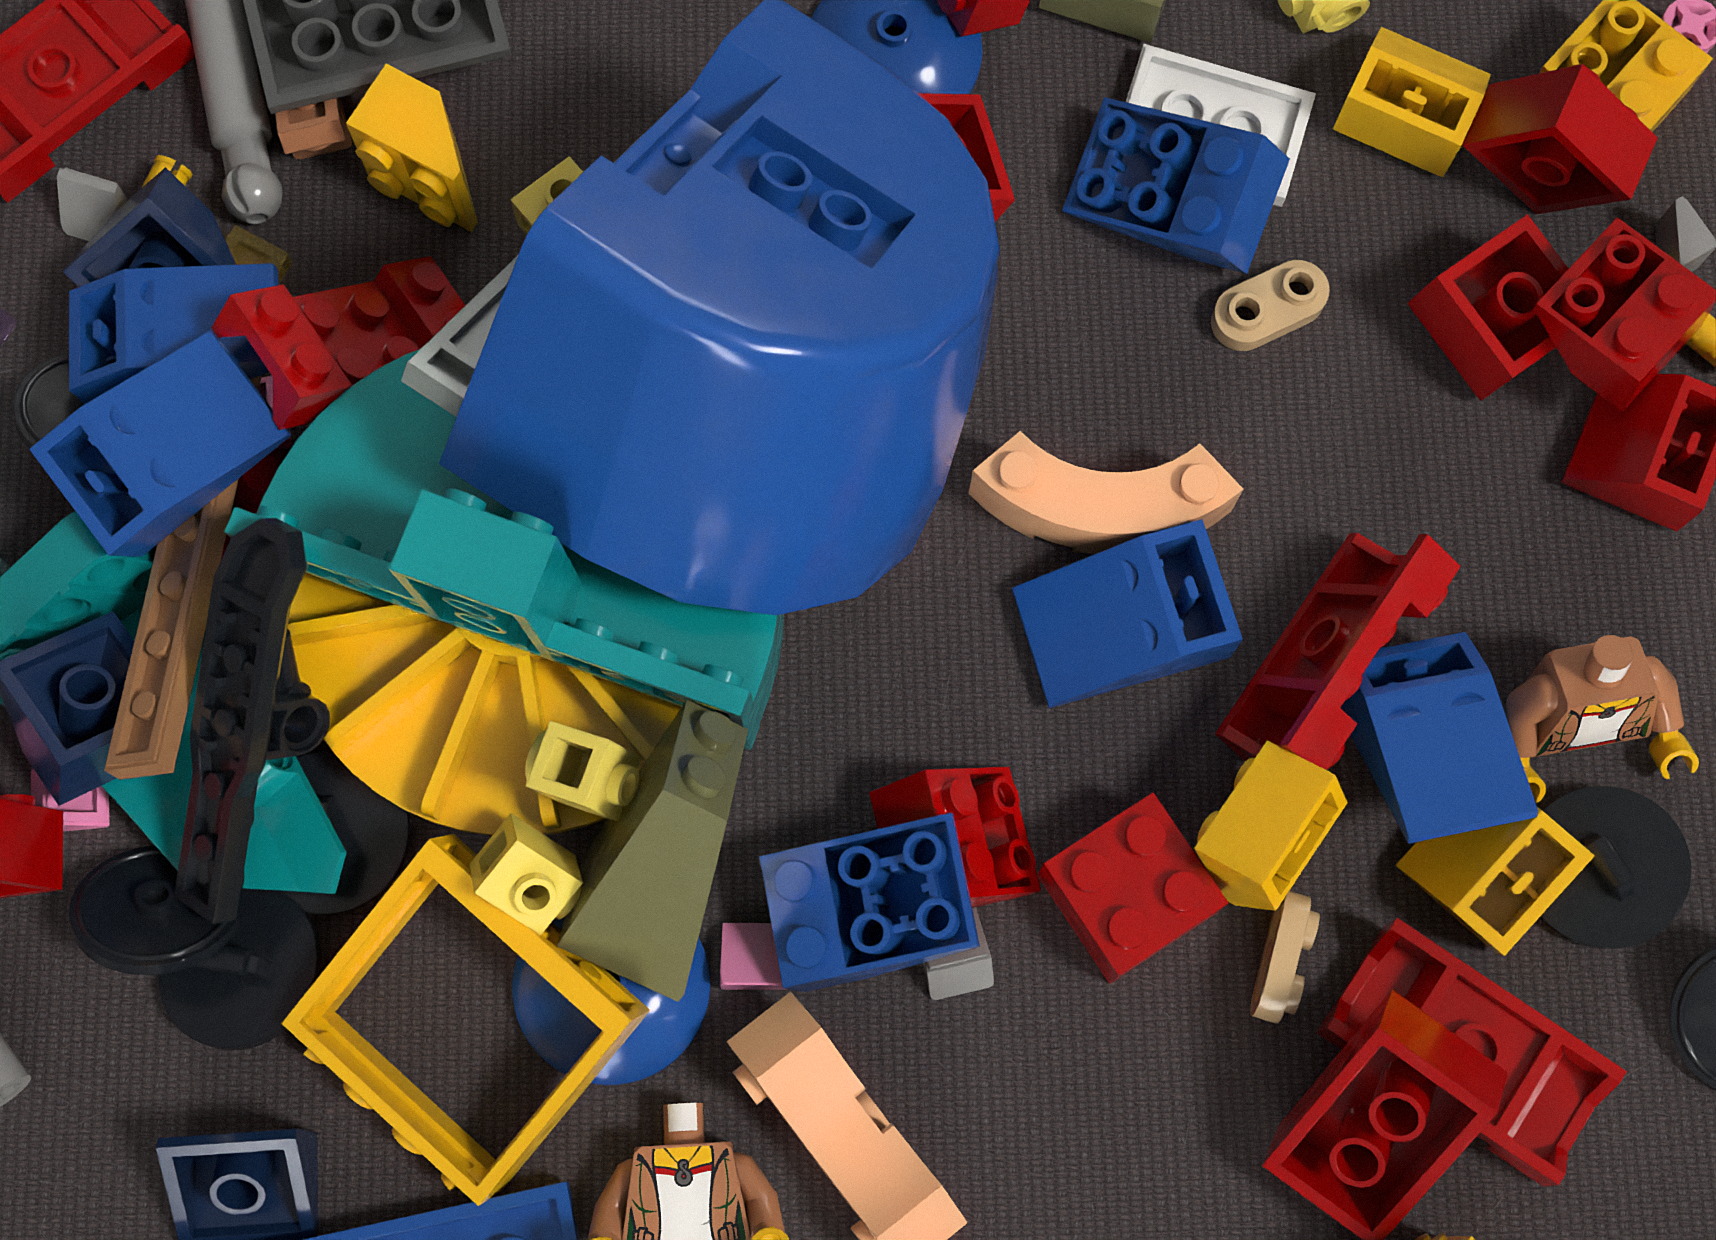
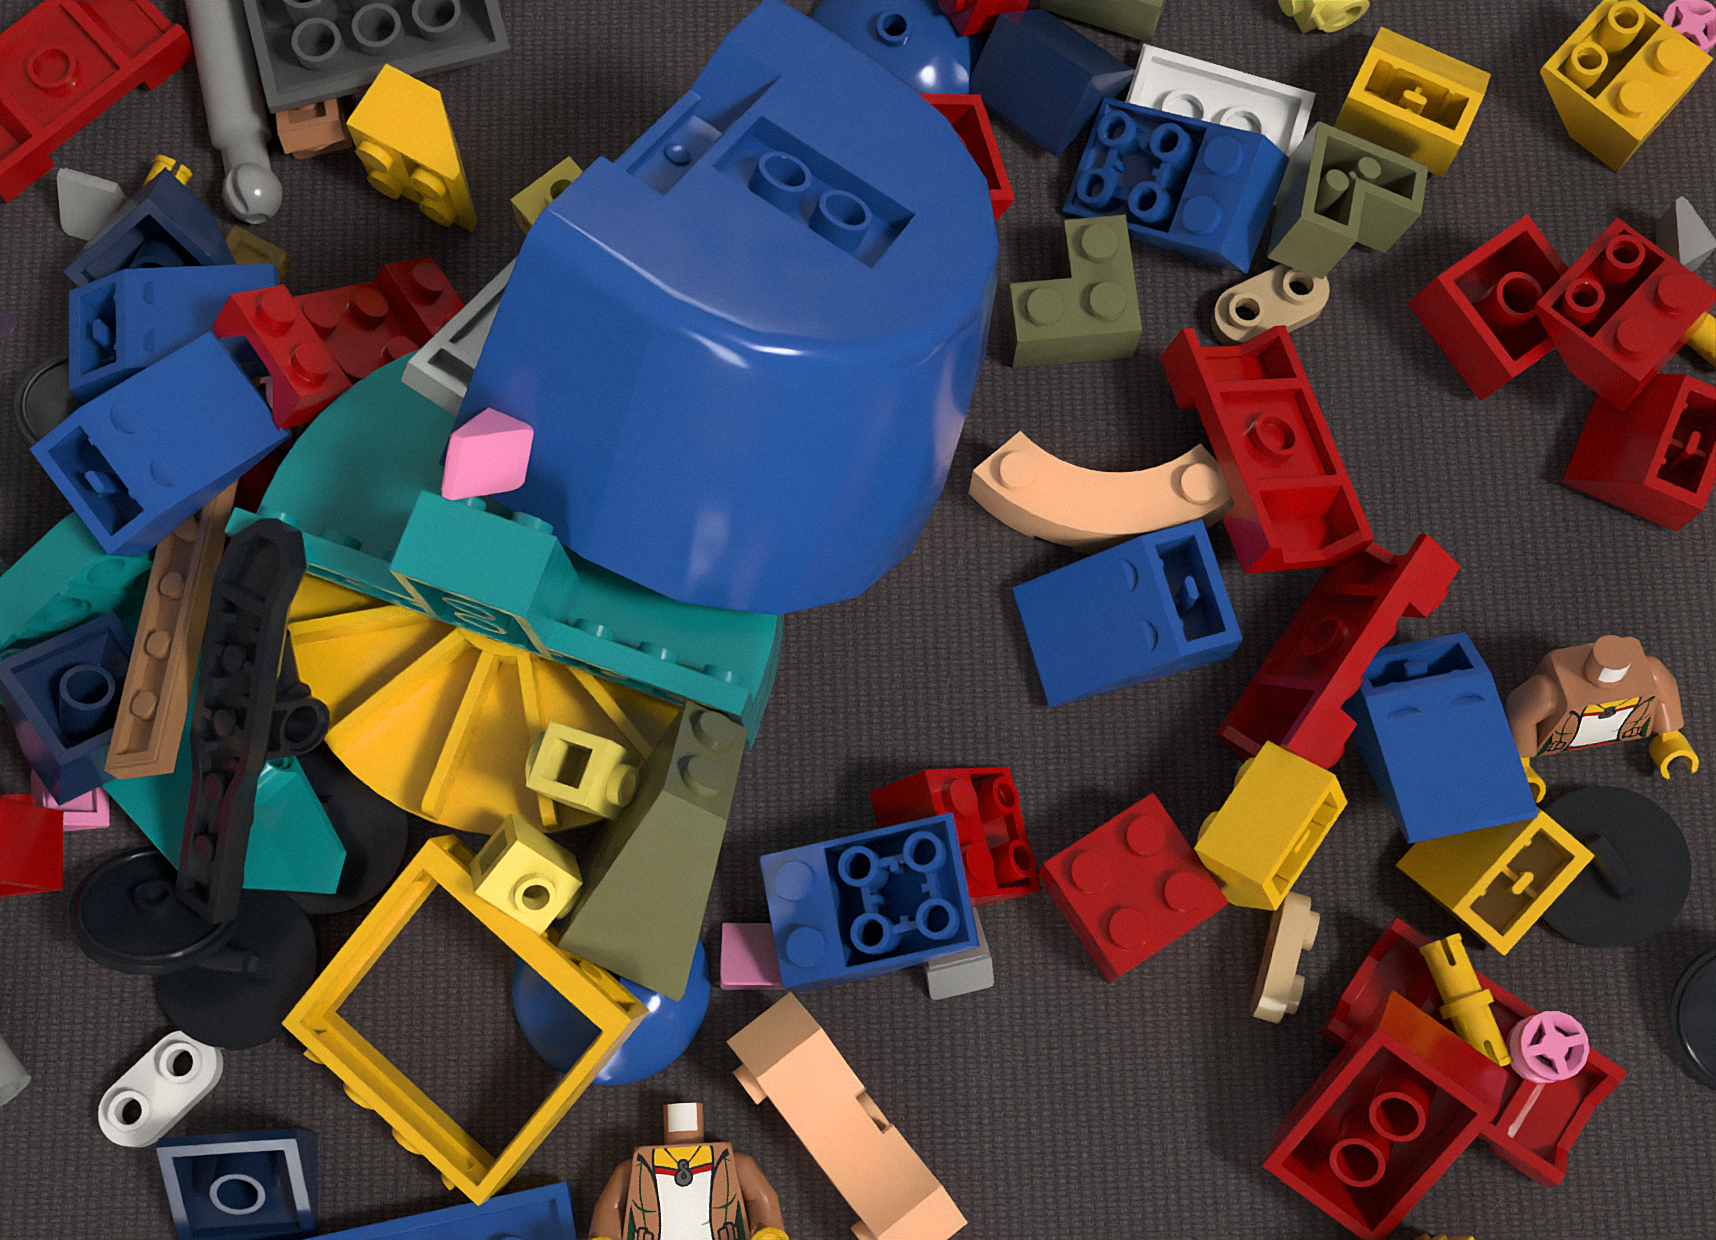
(159, 1090): none -> white plate
(487, 456): none -> bright pink slope
(1045, 77): none -> dark blue slope
(1087, 311): none -> olive brick
(1273, 452): none -> red piece
(1340, 195): none -> olive brick
(1464, 998): none -> yellow pin
(1560, 140): red brick -> none
(1561, 1042): none -> bright pink wheel

